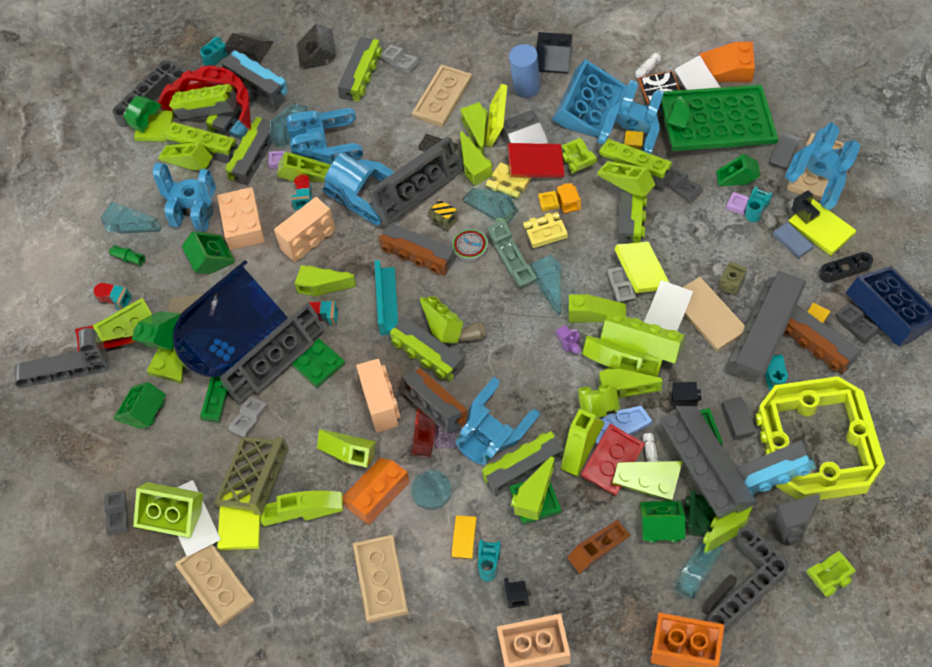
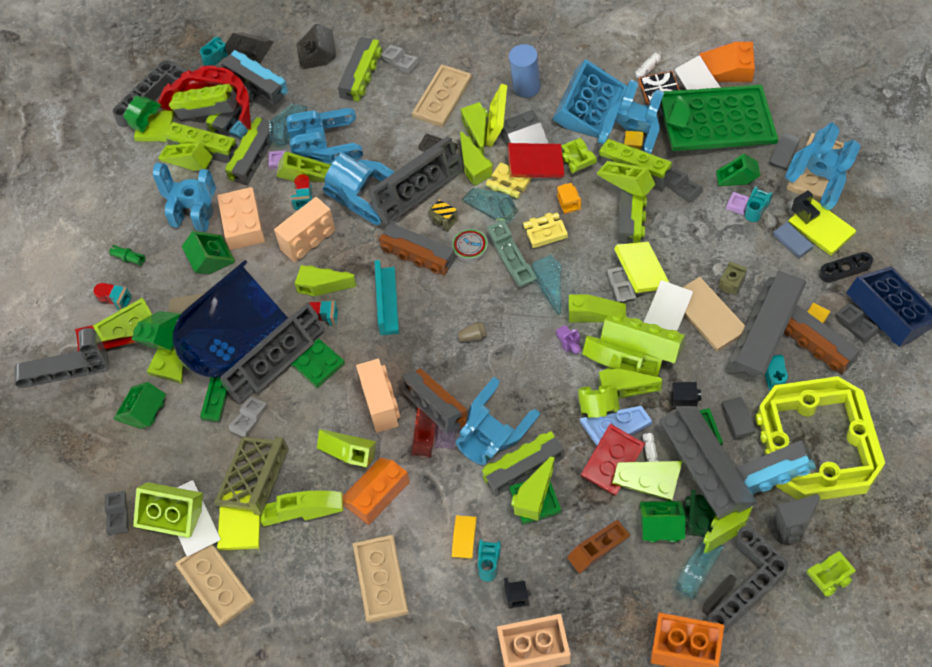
(126, 220): clear light blue slope -> none
(426, 349): piece -> none
(431, 490): clear light blue tile -> none
(442, 321): lime slope -> none
(548, 201): yellow tile -> none
(554, 52): black slope -> none
(580, 441): lime slope -> none

